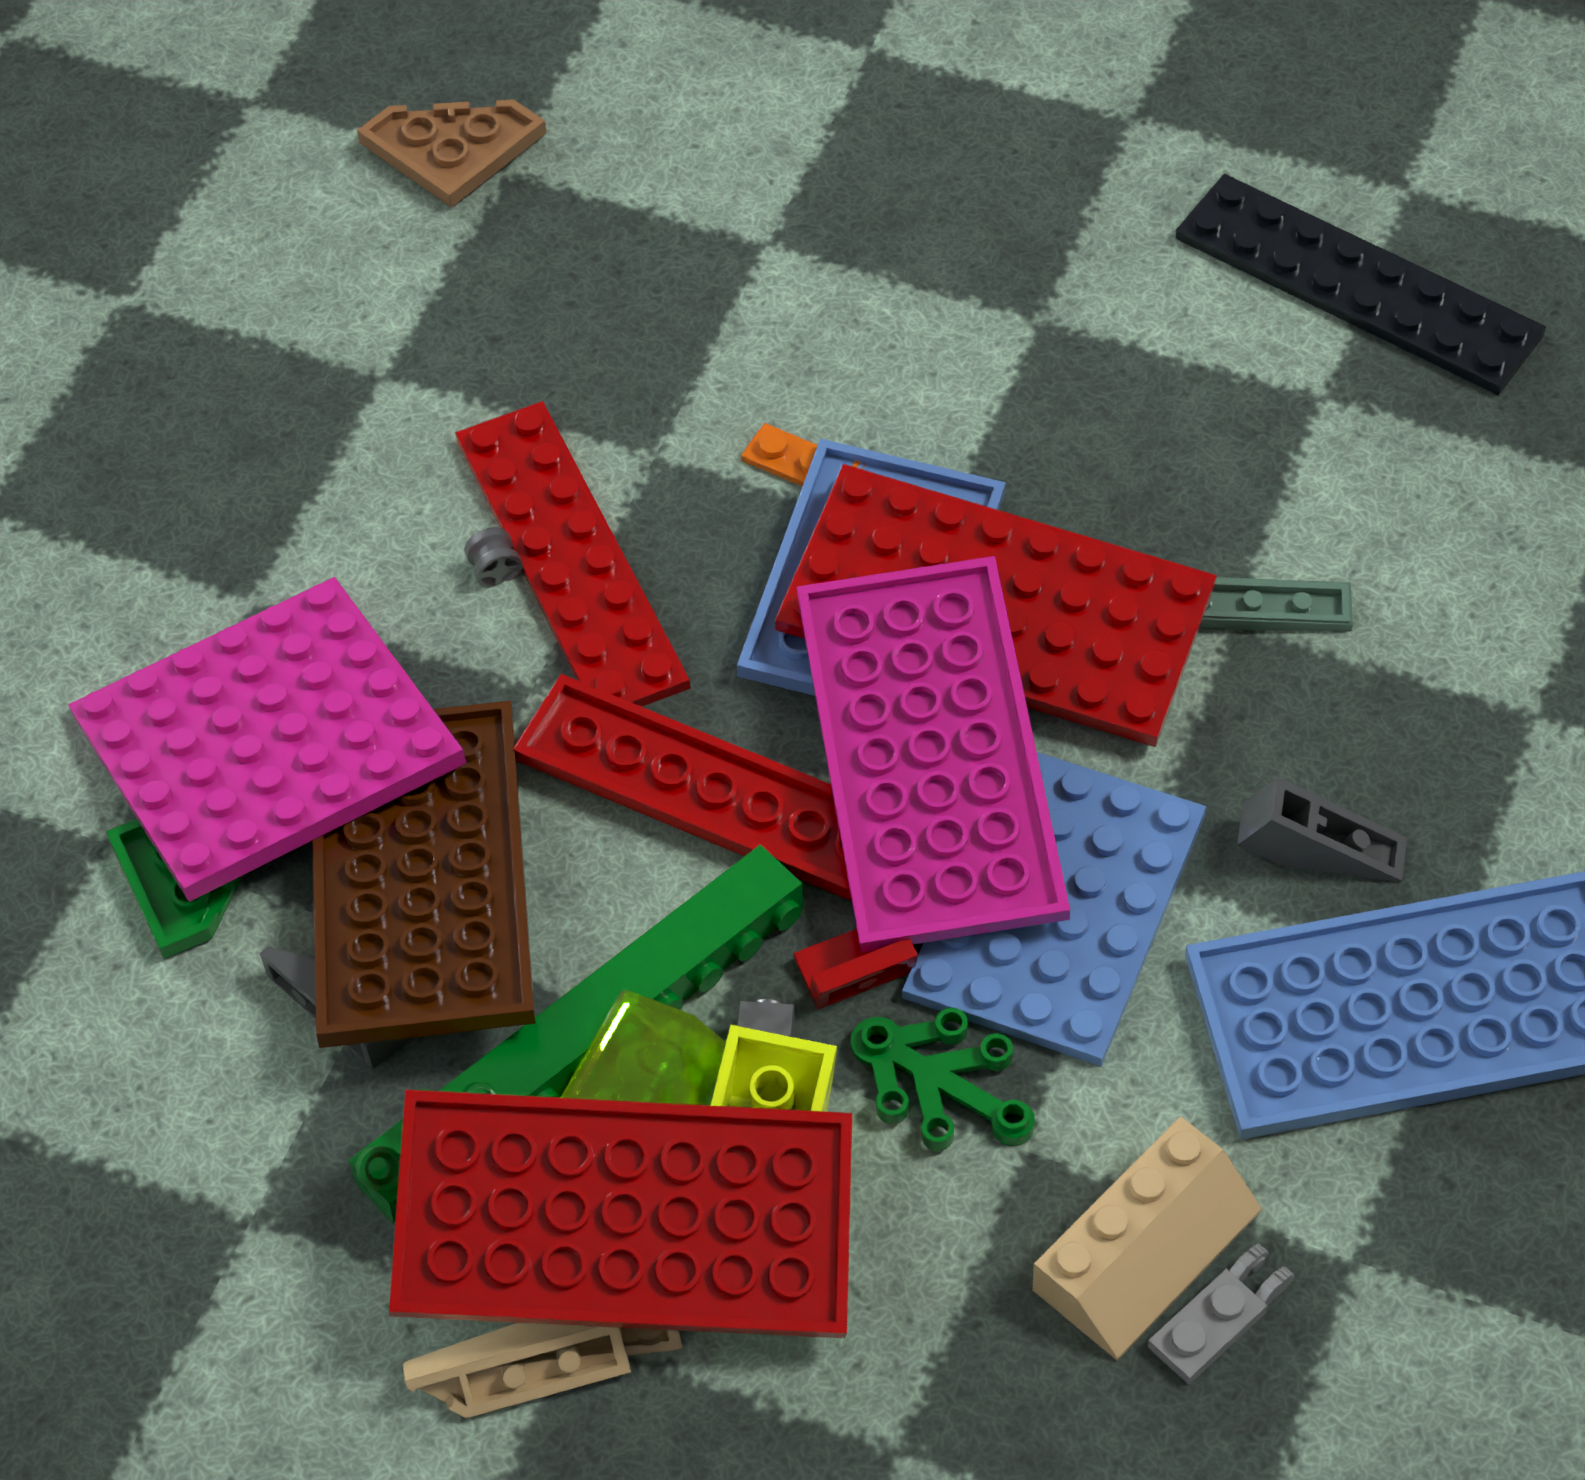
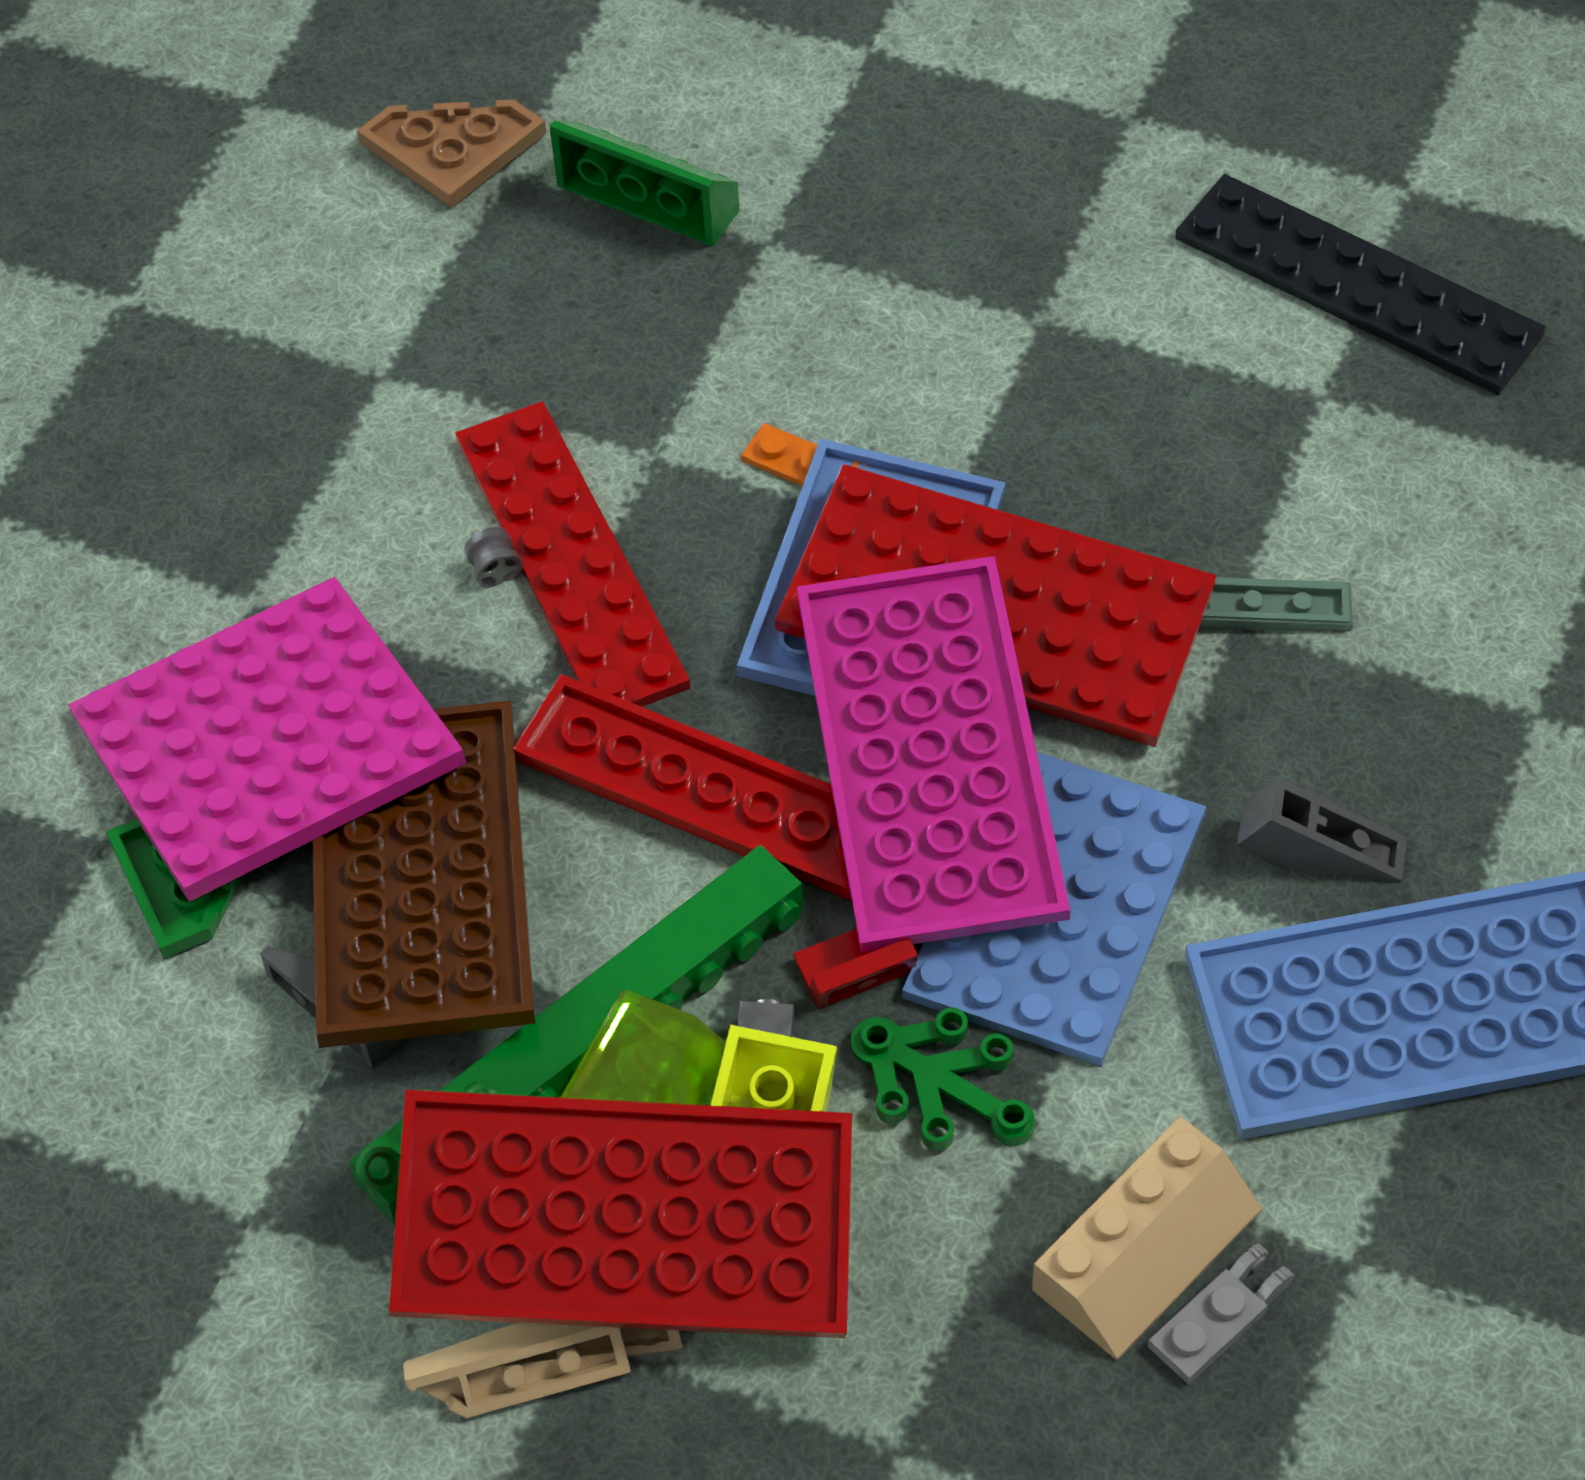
(643, 181): none -> green slope

